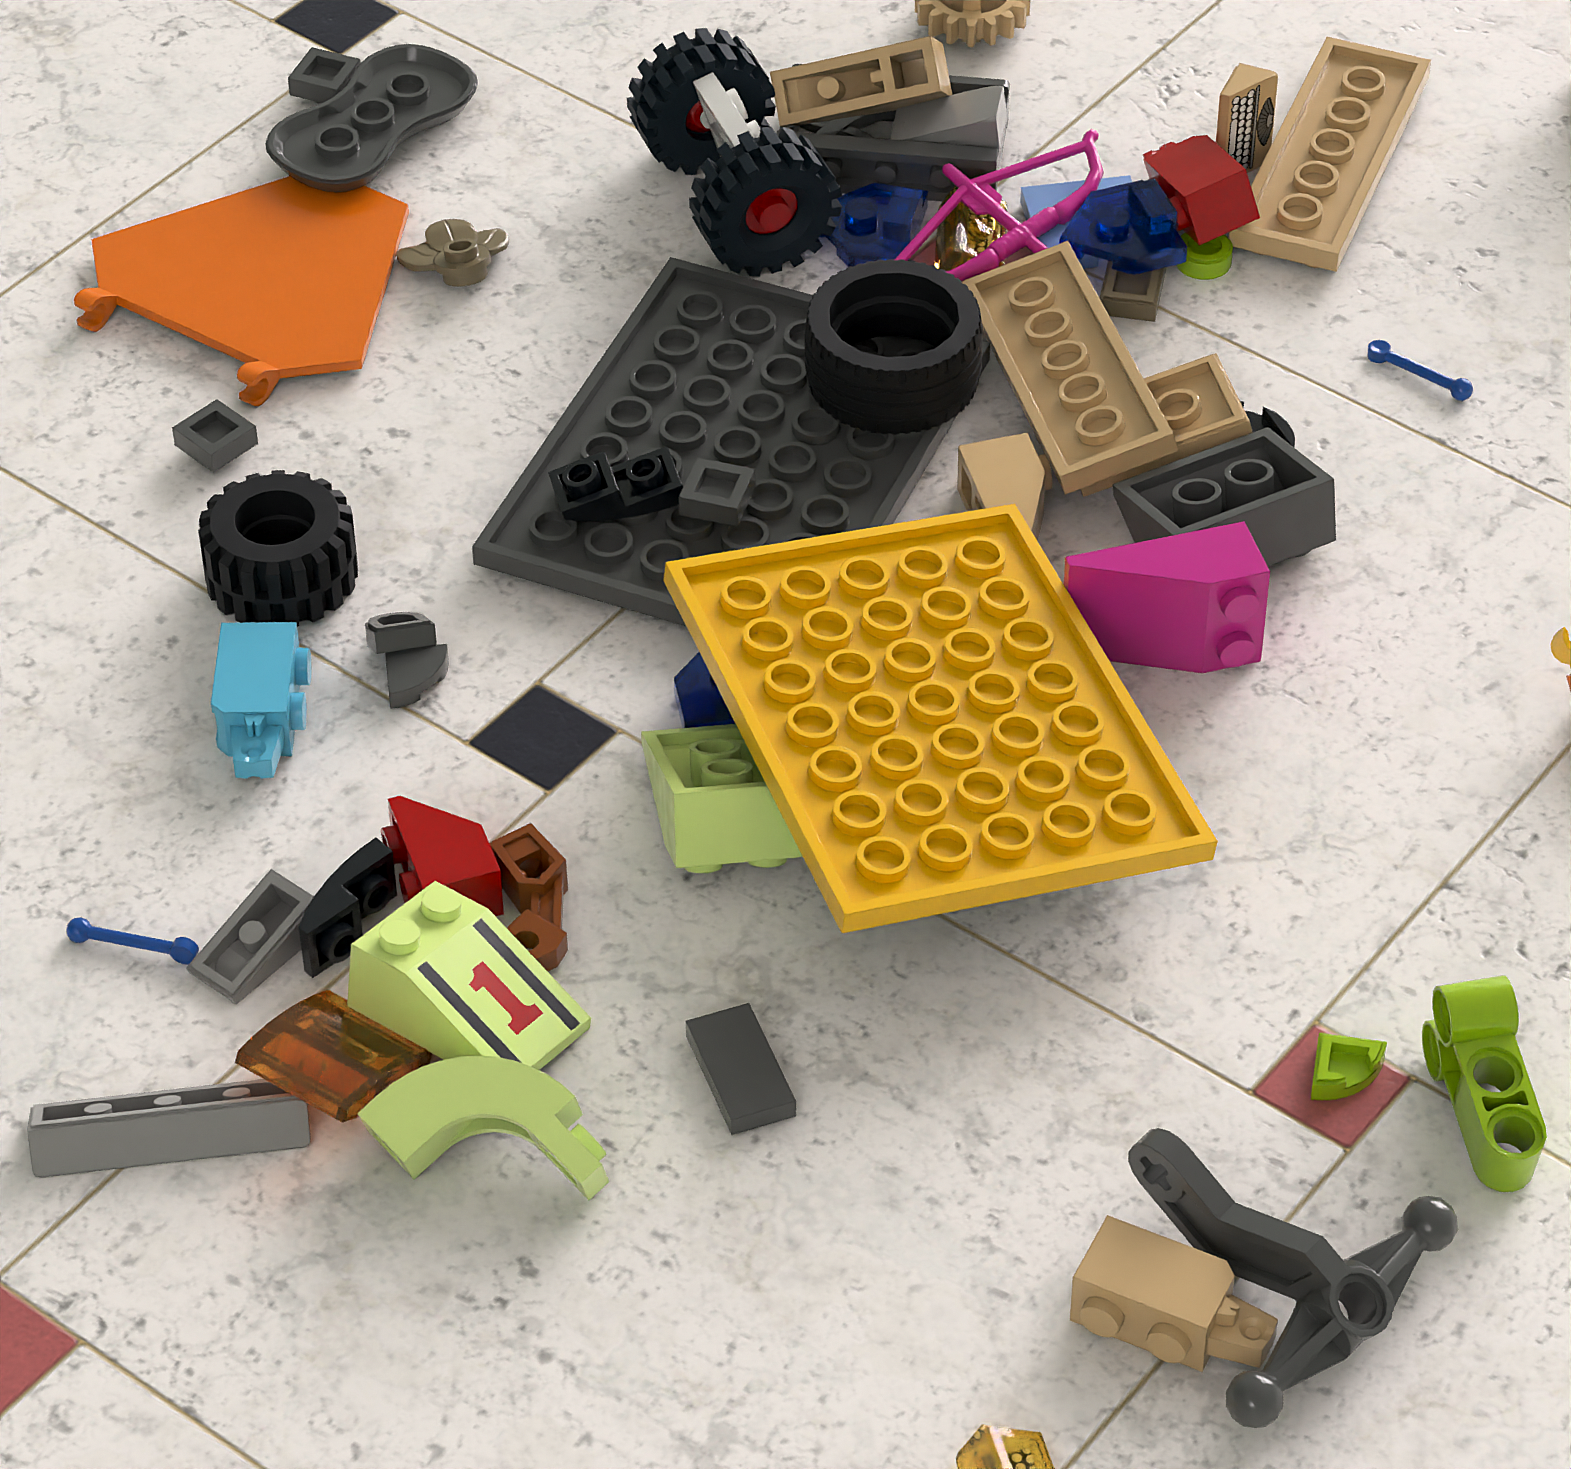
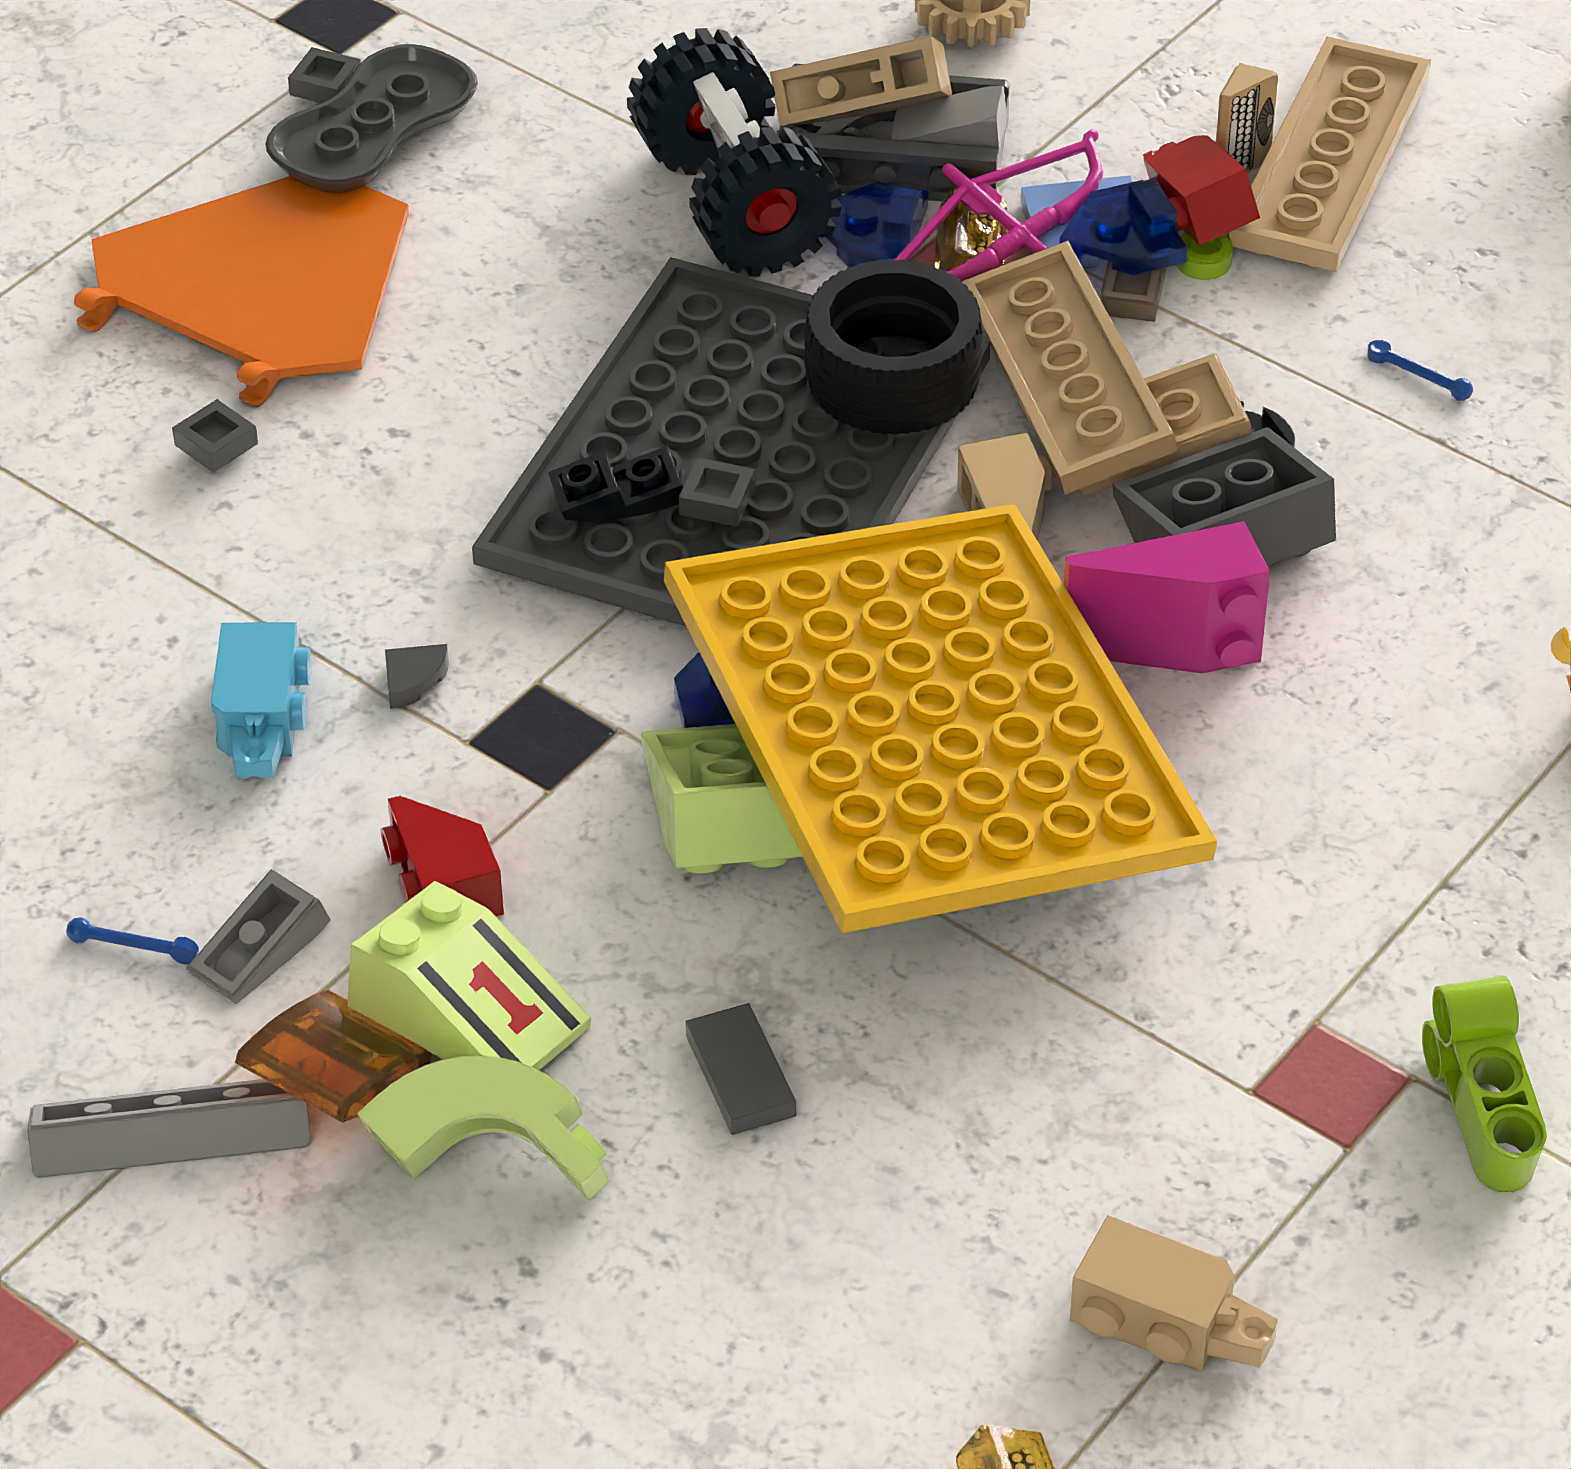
(278, 548): black tyre -> none
(336, 911): black slope -> none
(399, 632): dark grey tile -> none
(455, 251): dark tan plate -> none
(522, 859): dark orange piece -> none
(1291, 1264): dark grey piece -> none
(1345, 1065): lime tile -> none

